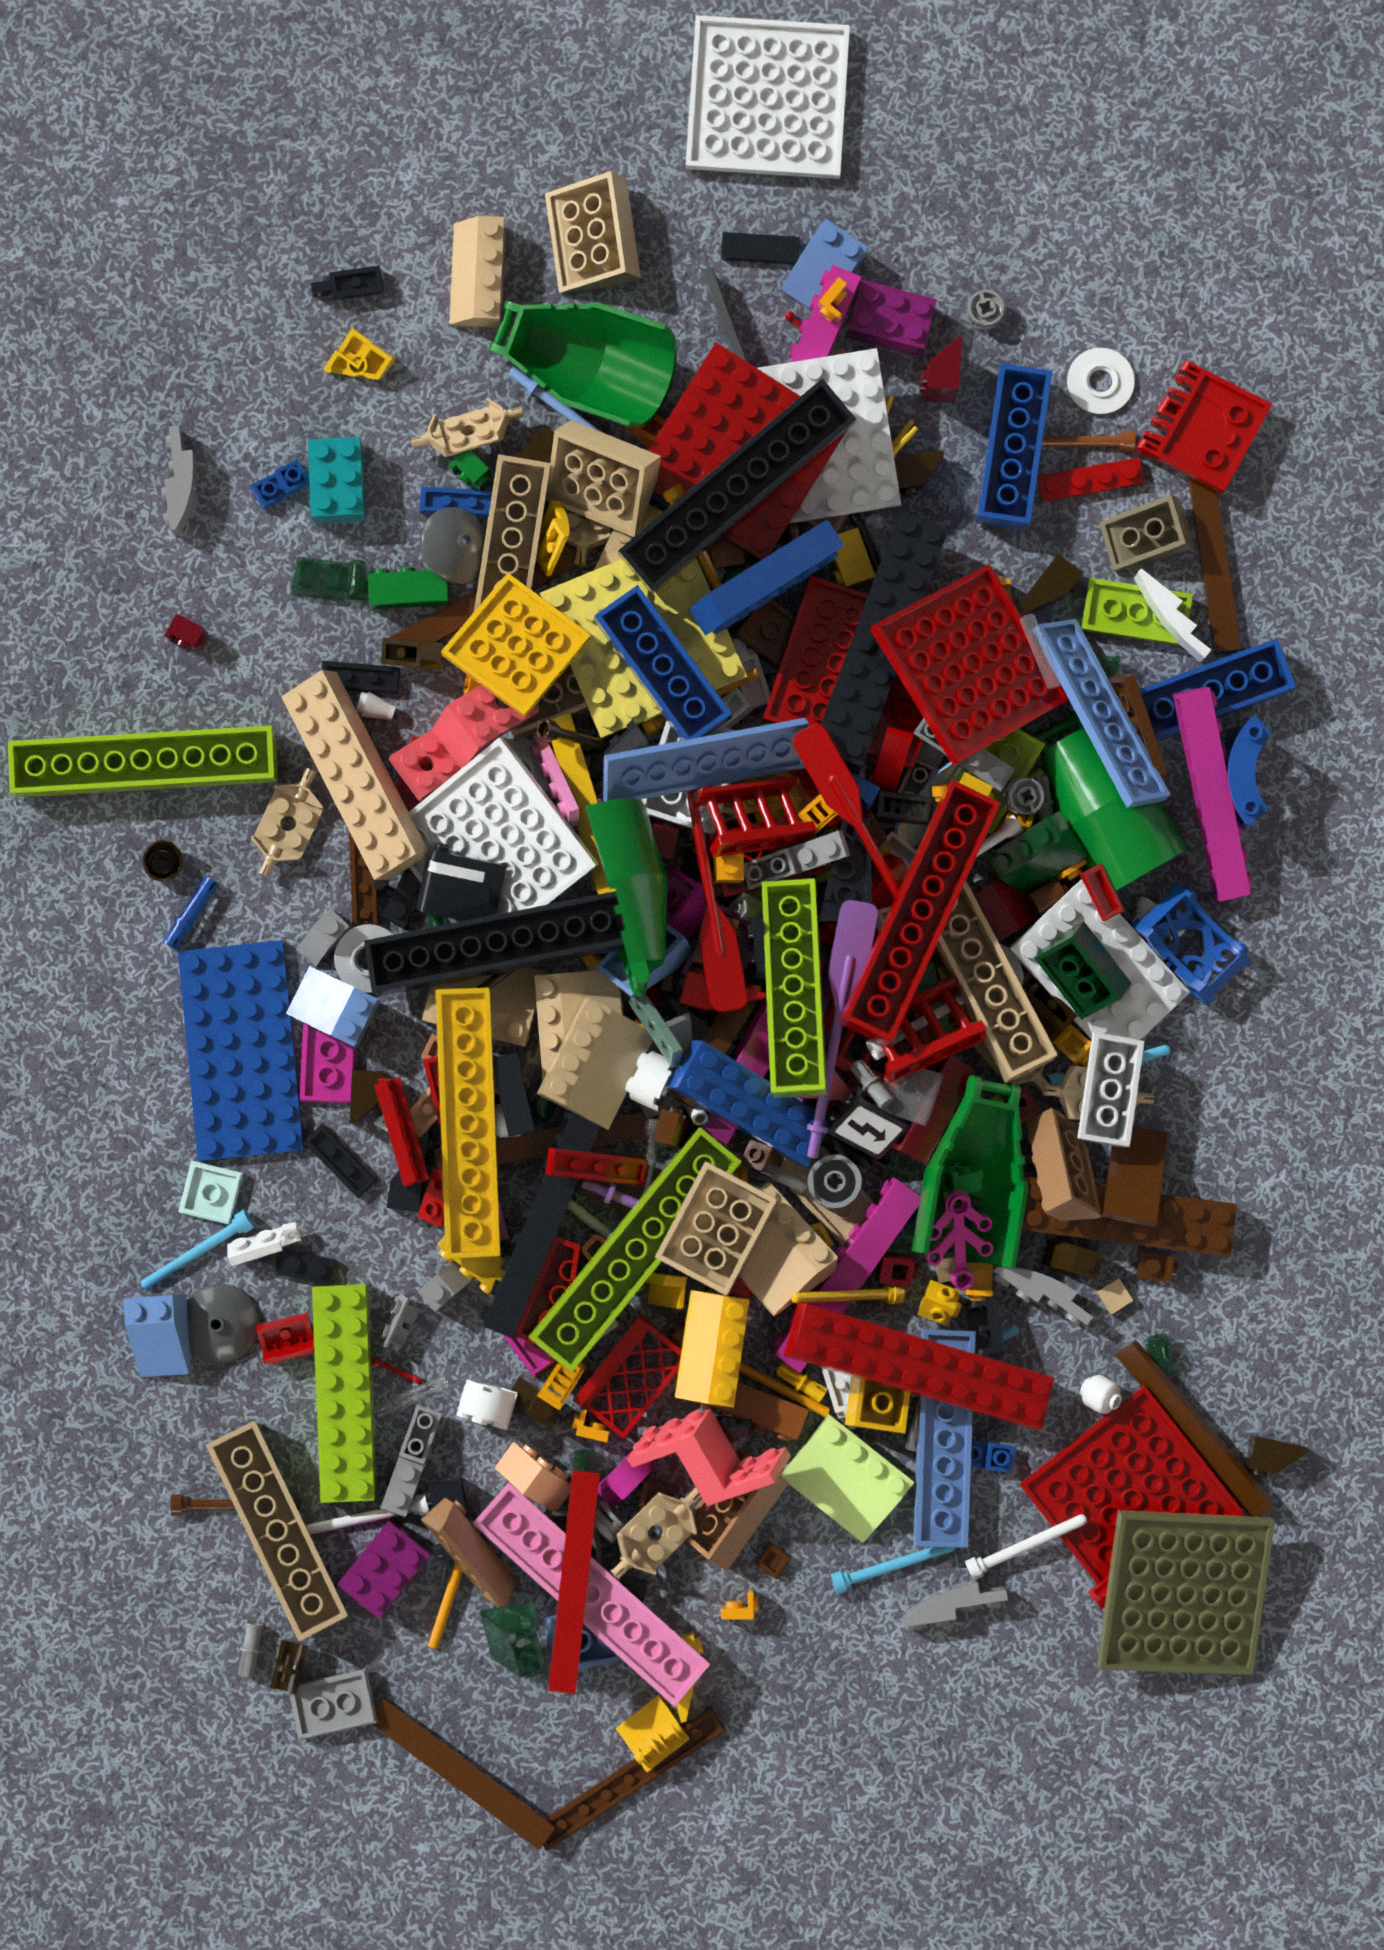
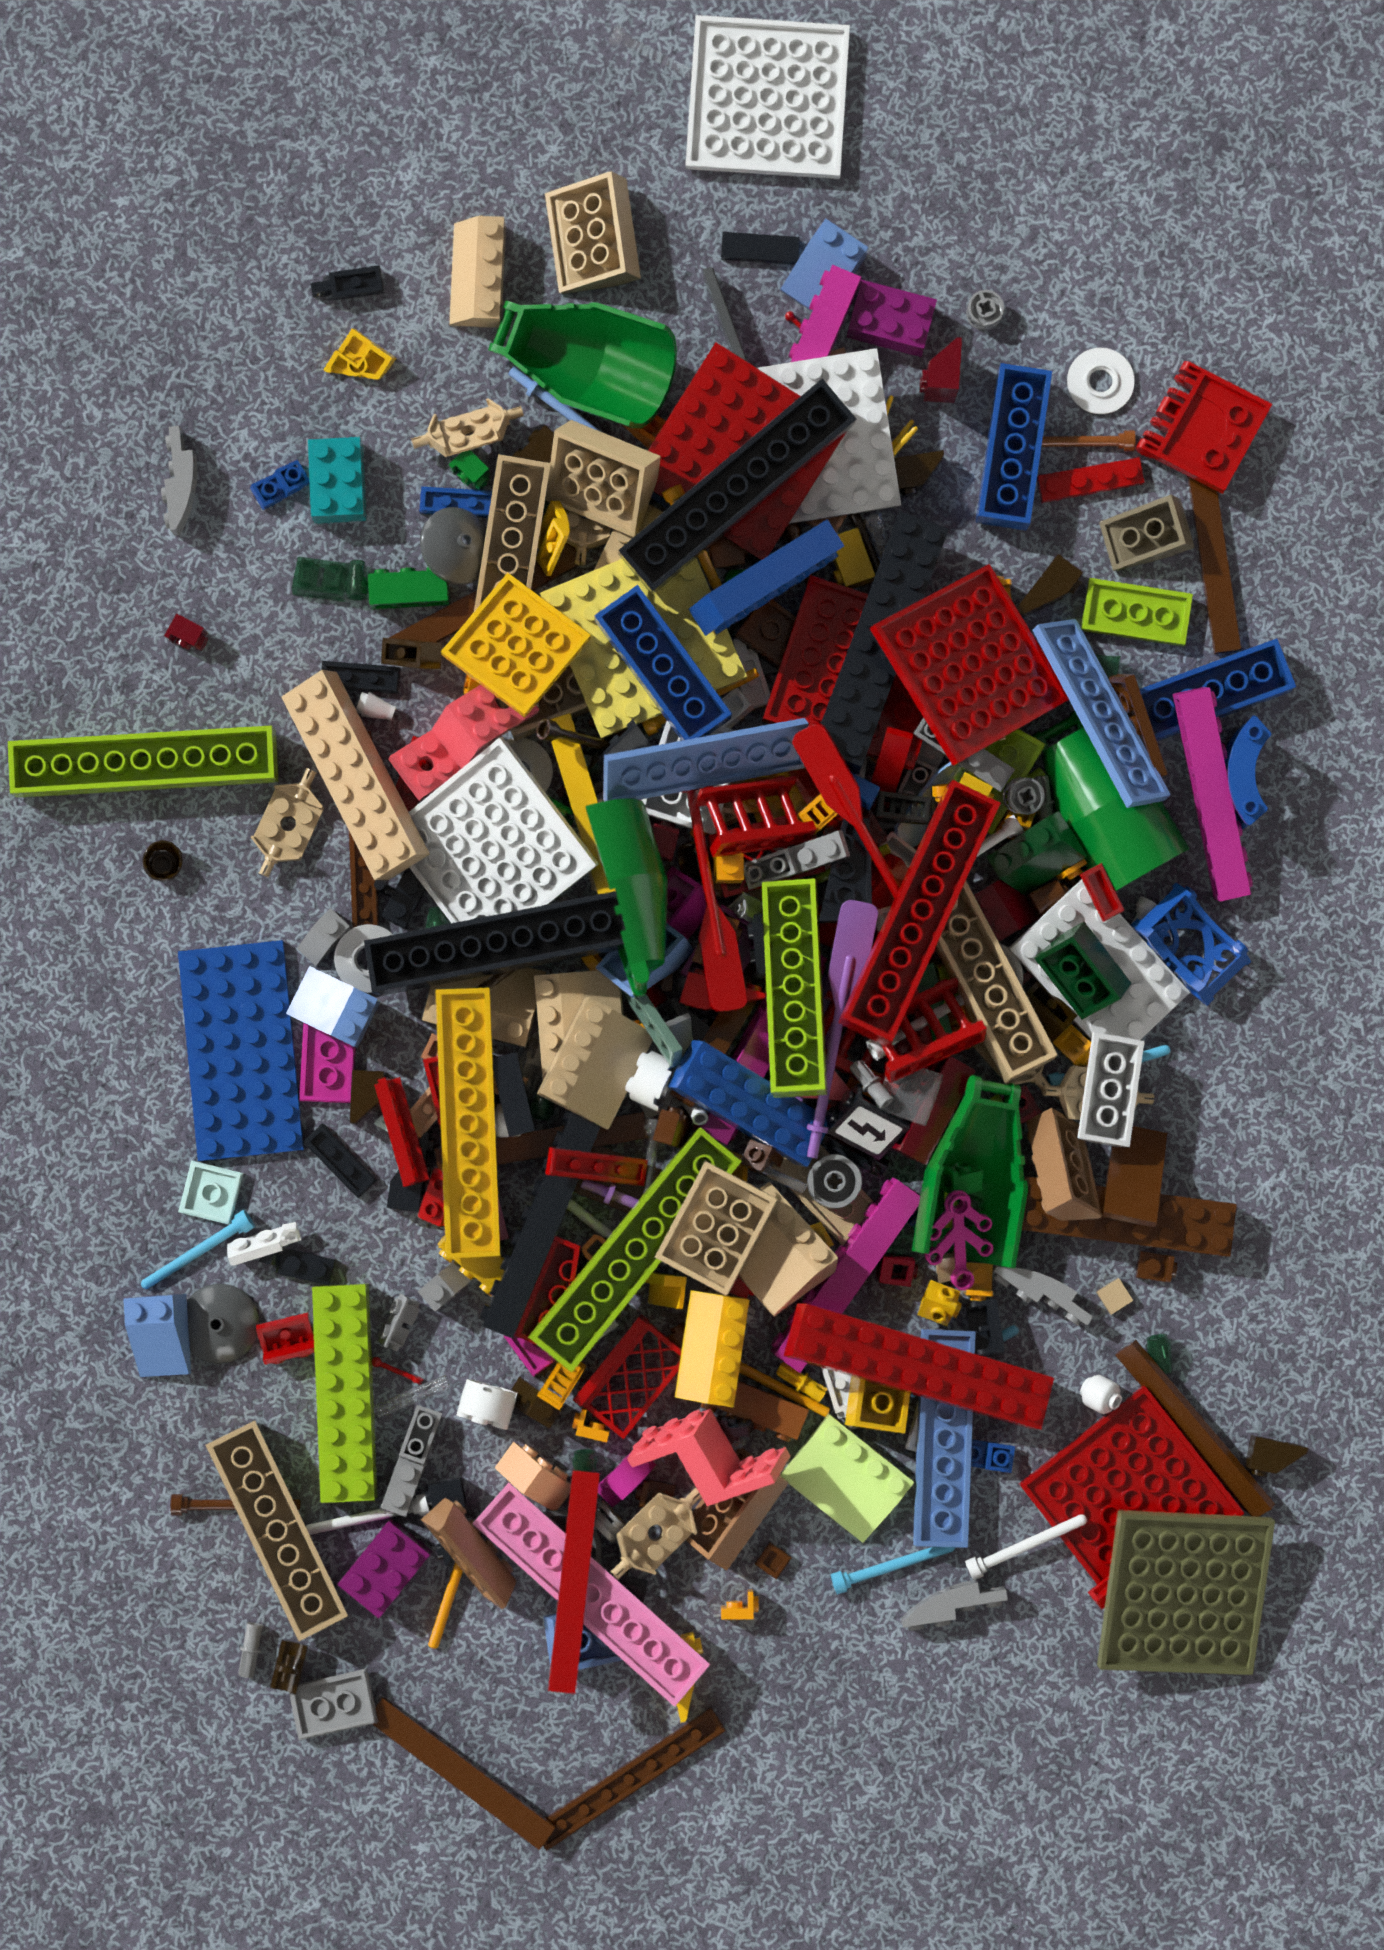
(190, 913): blue pin -> none
(456, 885): black door -> none
(515, 1639): clear green slope -> none
(557, 785): bright pink plate -> none
(652, 1733): yellow hinge -> none
(834, 295): light orange bracket -> none
(890, 1293): yellow piece -> none
(1040, 651): clear axle -> none
(1072, 1258): dark brown slope -> none
(1164, 606): white slope -> none

